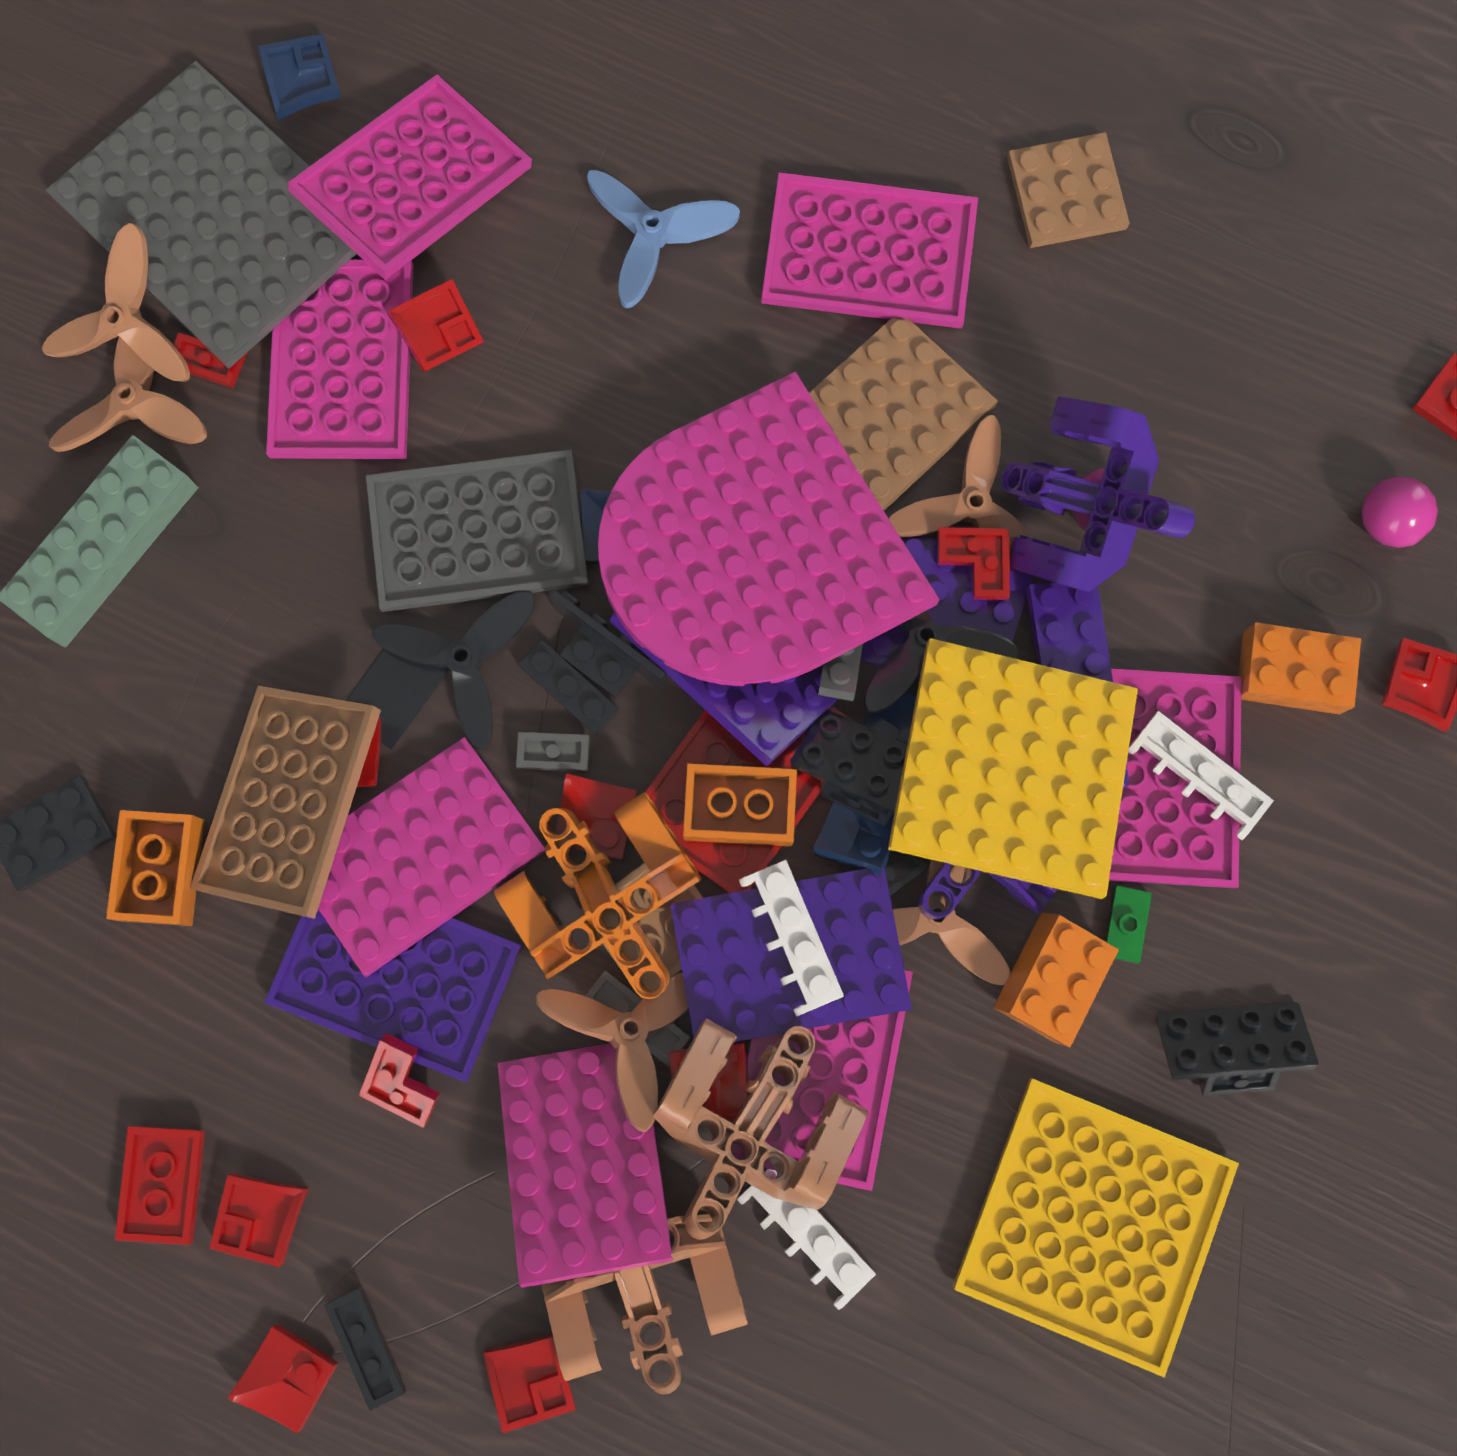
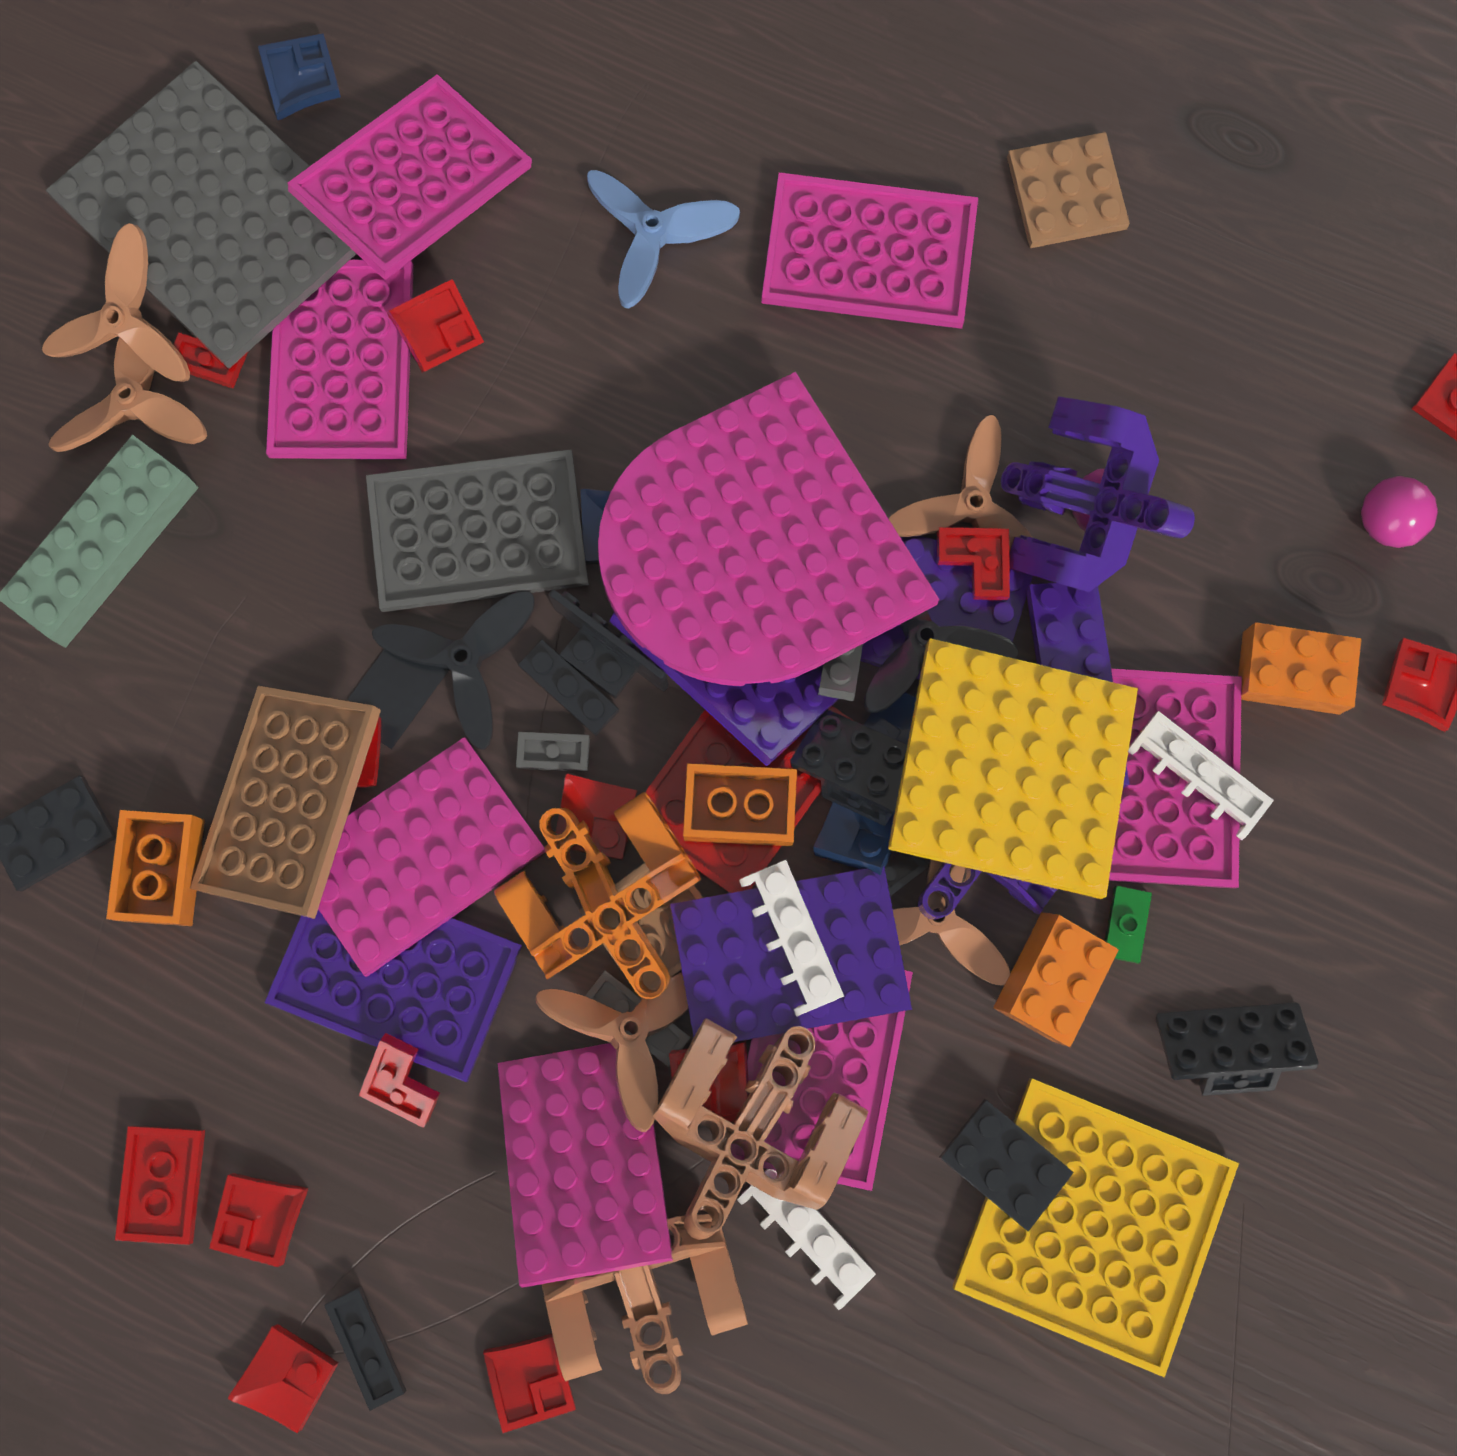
(899, 407): medium nougat plate -> none
(1006, 1165): none -> black plate

